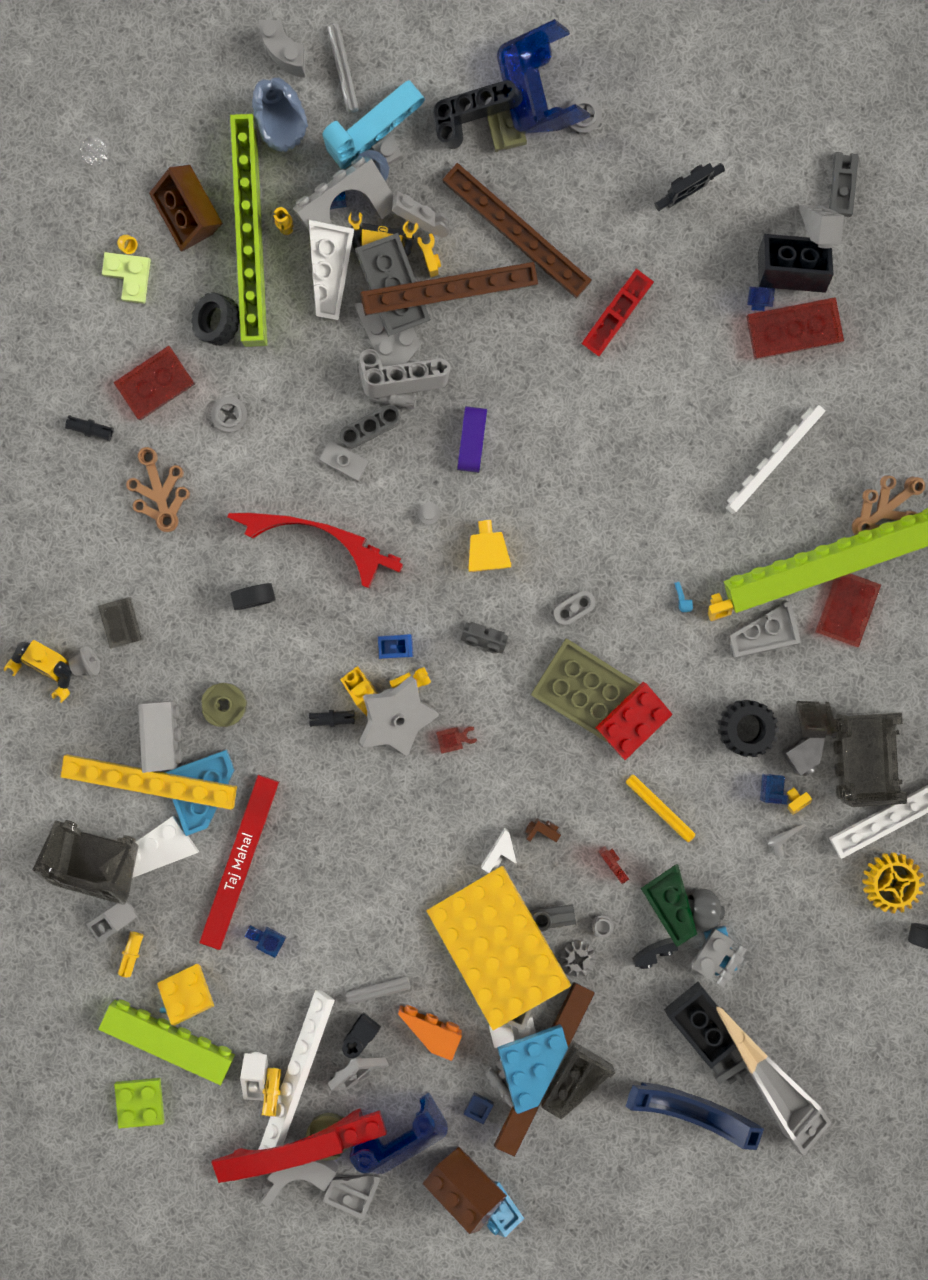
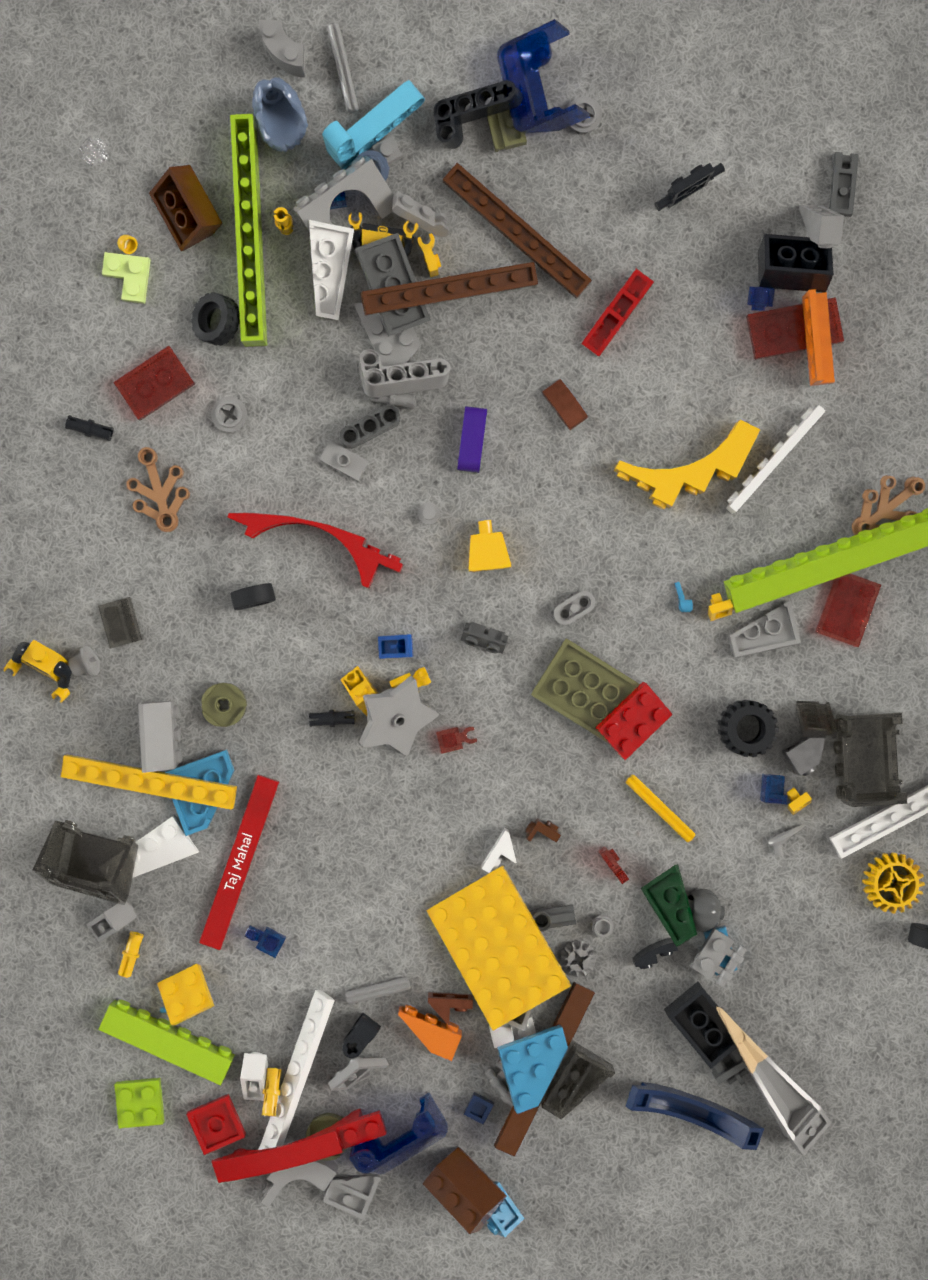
(216, 1124): none -> red plate
(444, 1001): none -> copper slope
(565, 404): none -> copper slope
(667, 483): none -> yellow arch
(818, 338): none -> orange fence

